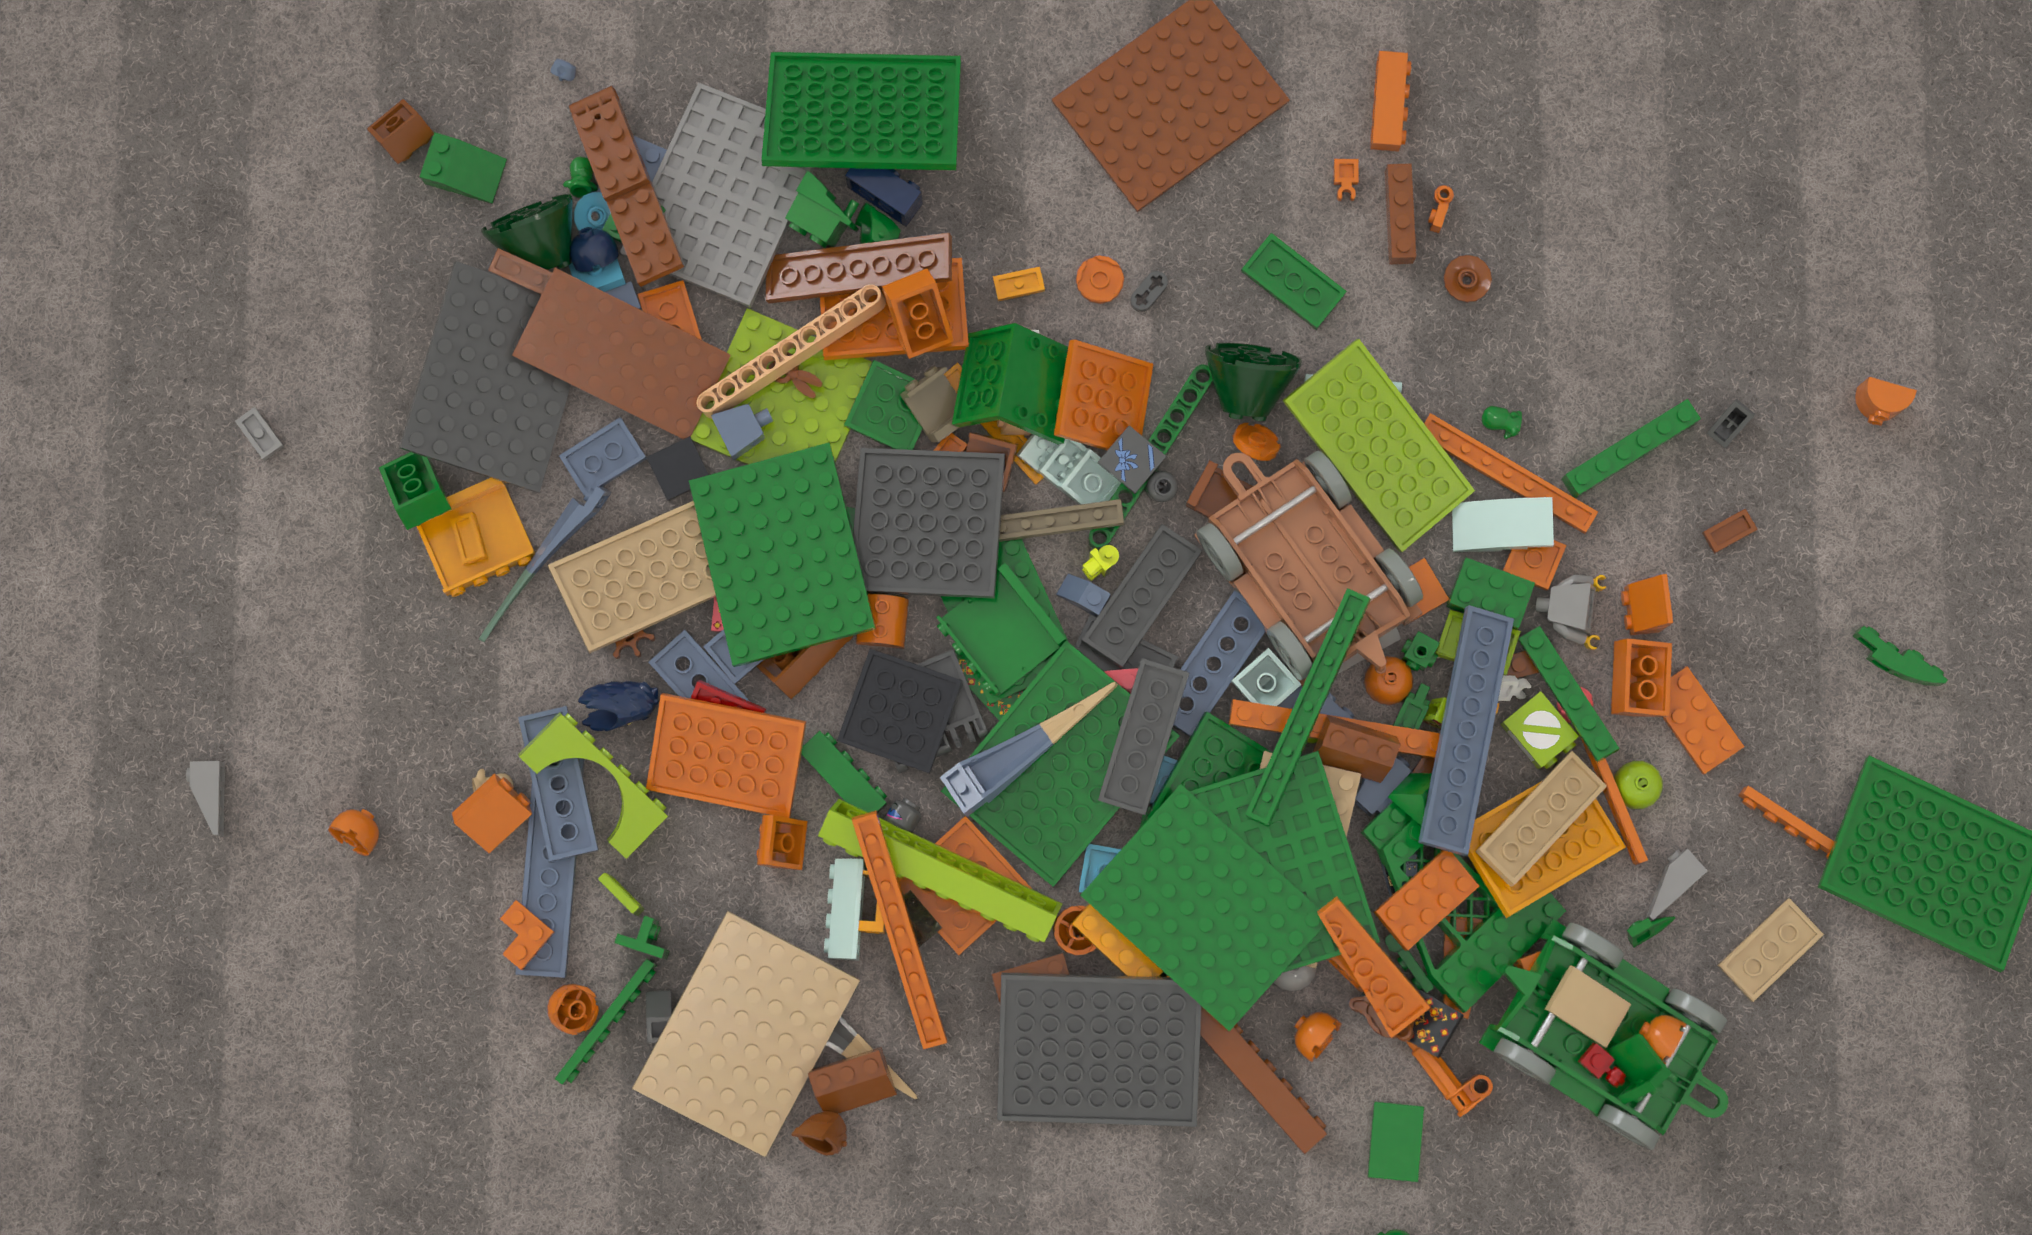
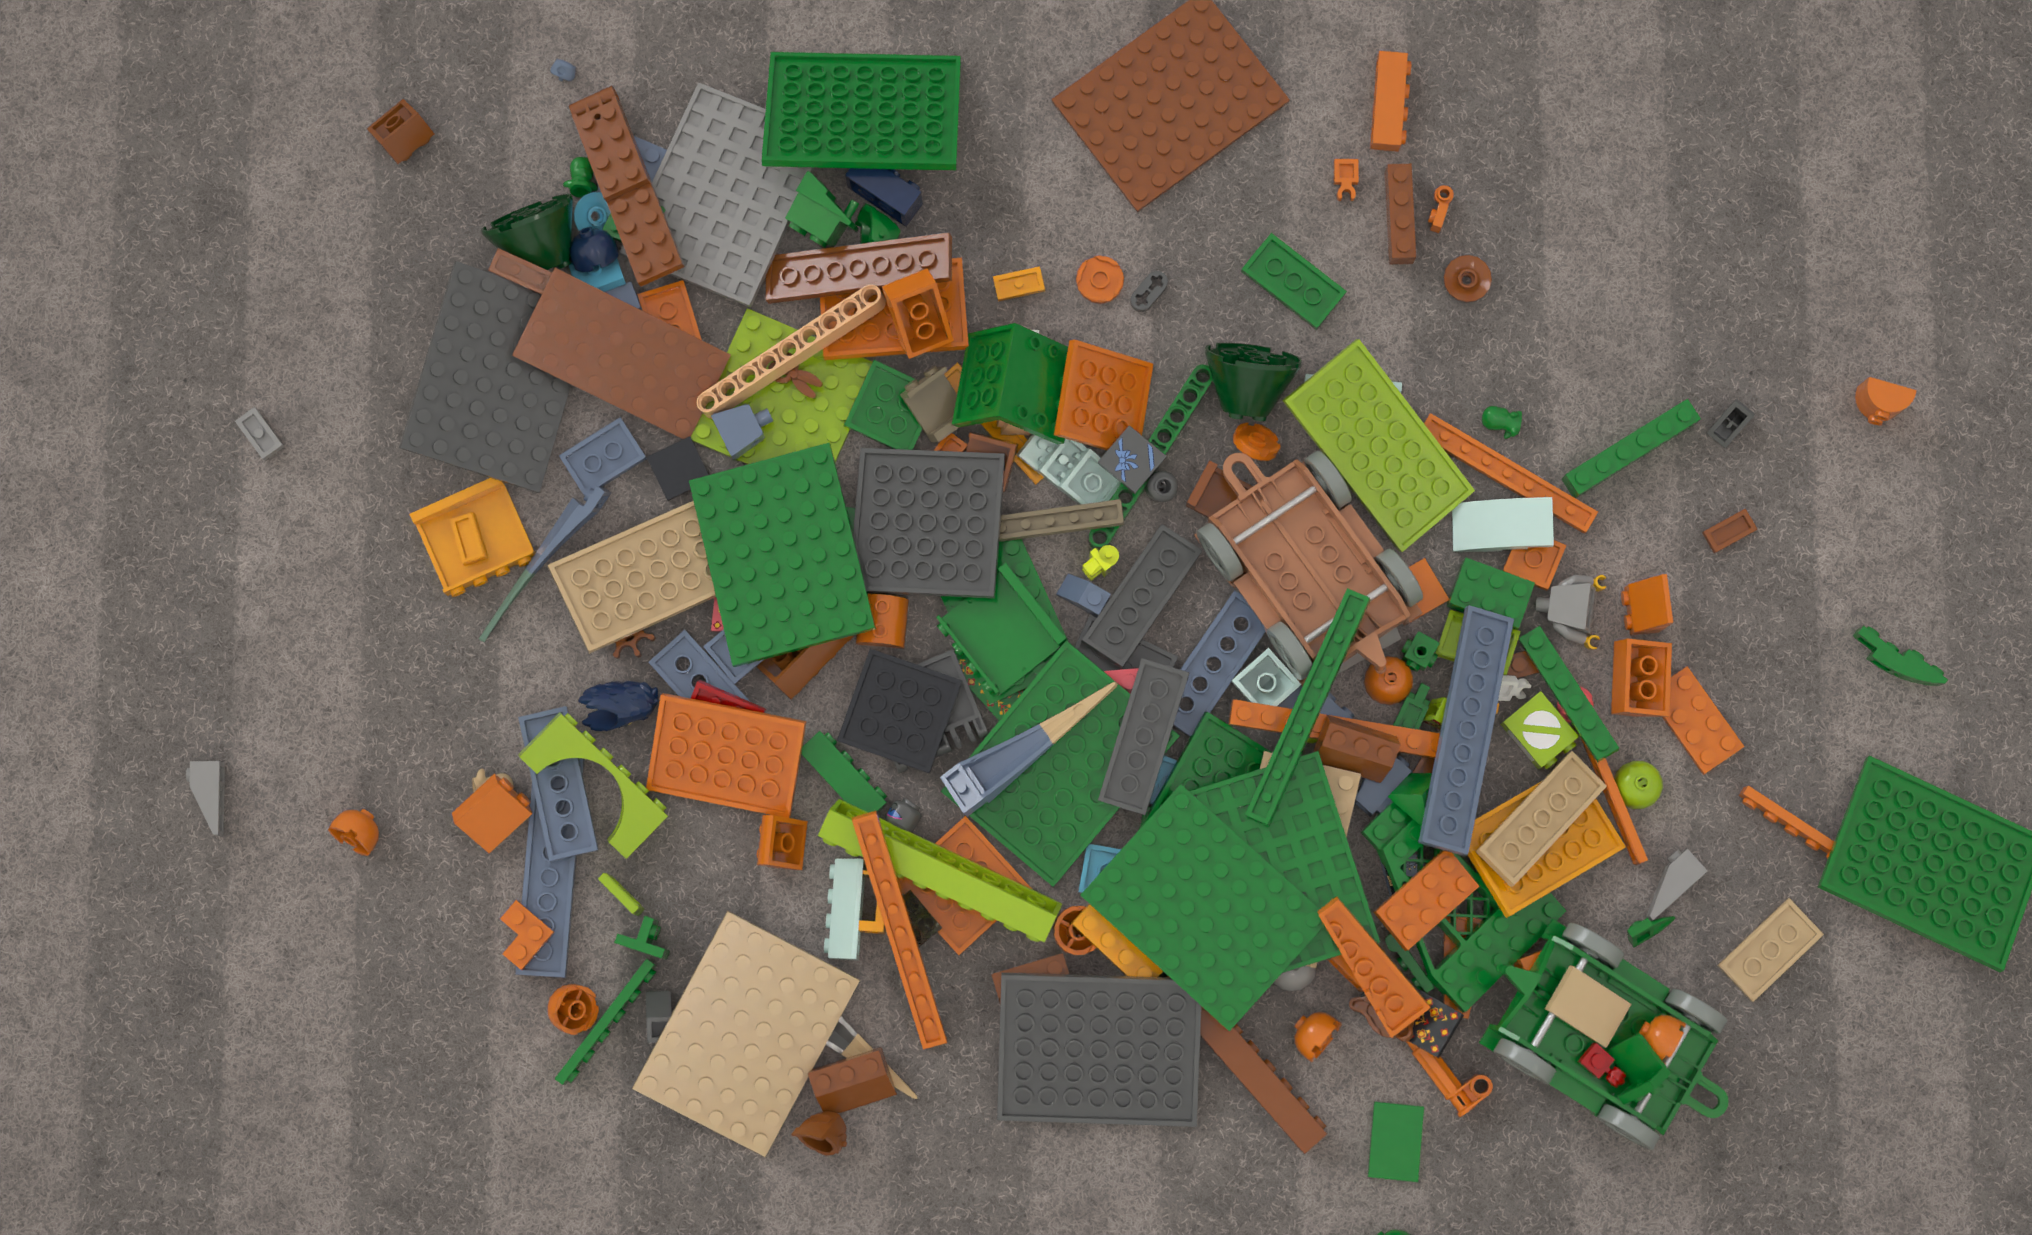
(414, 489): green brick -> none
(462, 168): green slope -> none

